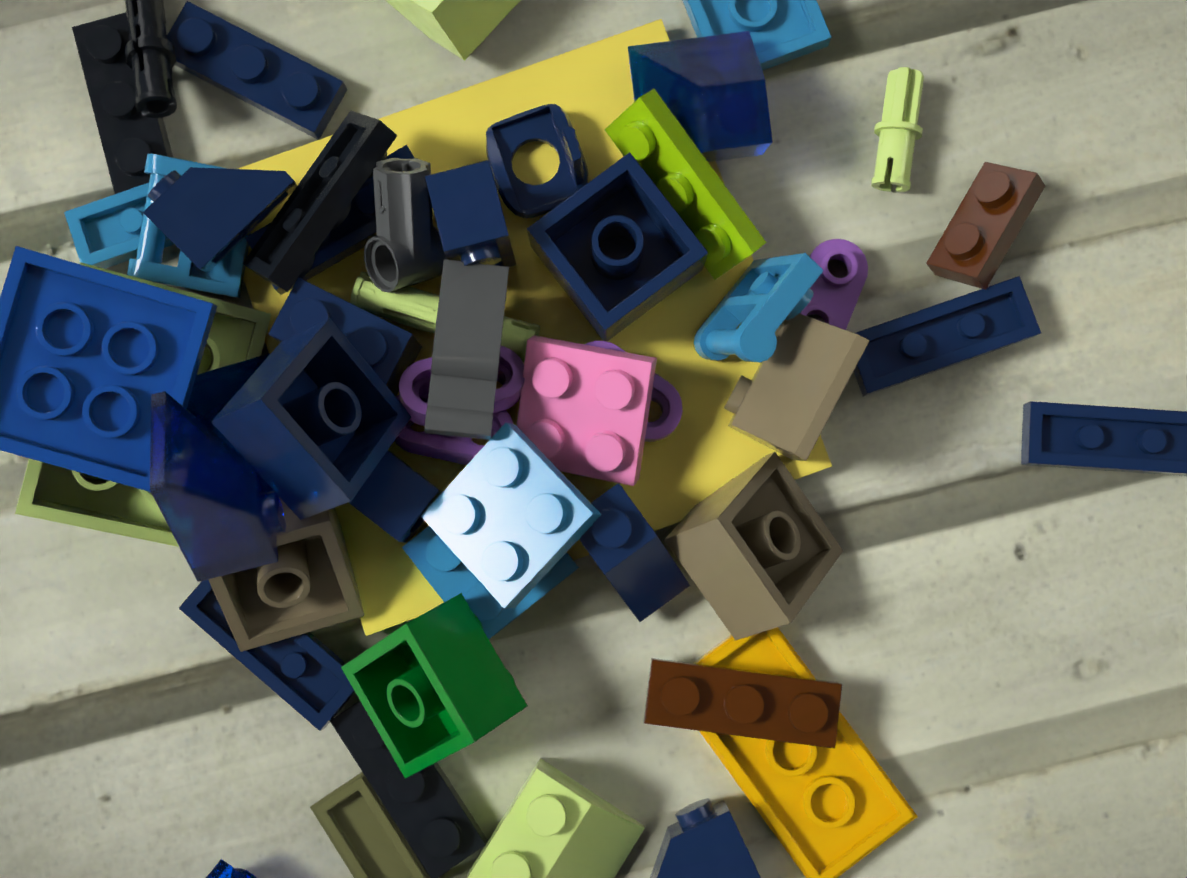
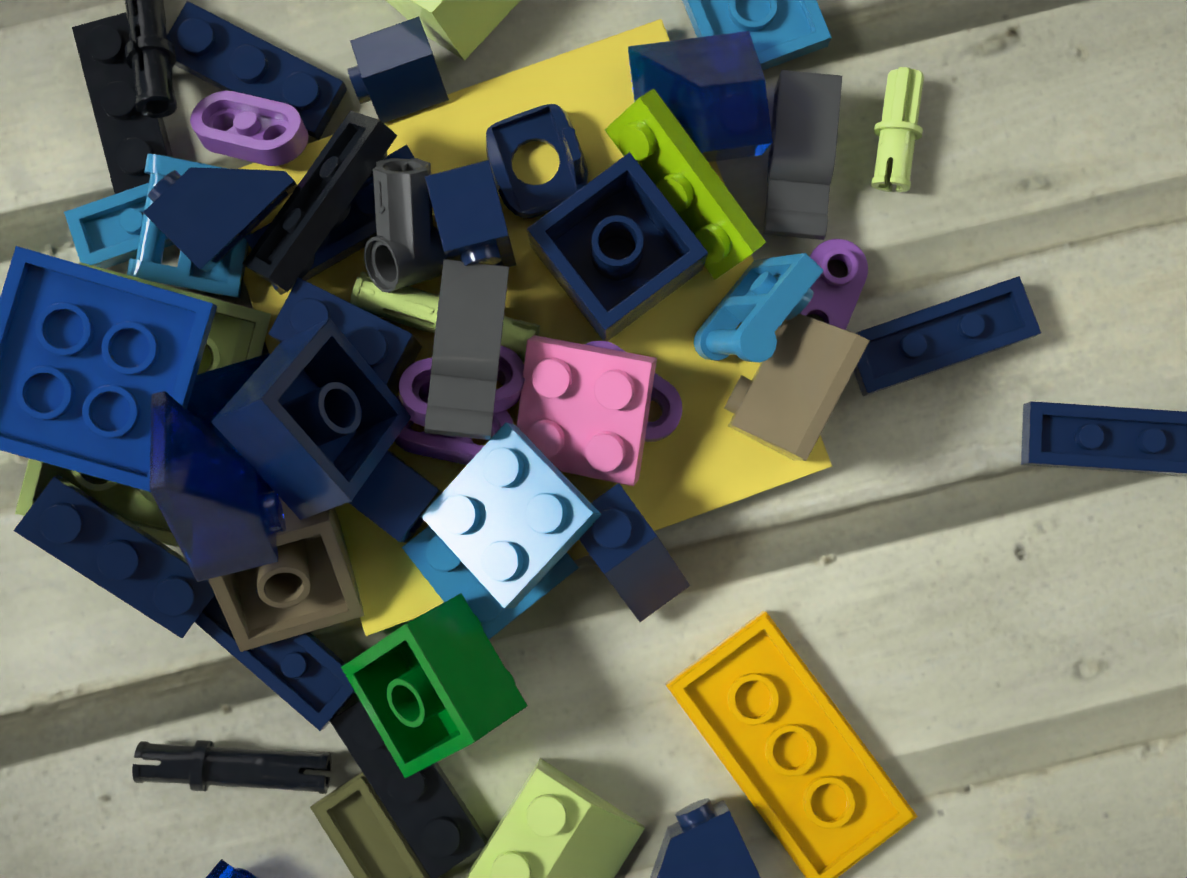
(115, 555): none -> dark blue plate
(231, 767): none -> black pin
(249, 128): none -> medium lavender plate
(396, 71): none -> dark blue brick
(743, 703): reddish brown plate -> none
(755, 548): dark tan slope -> none
(802, 154): none -> dark grey piece
(985, 224): reddish brown plate -> none

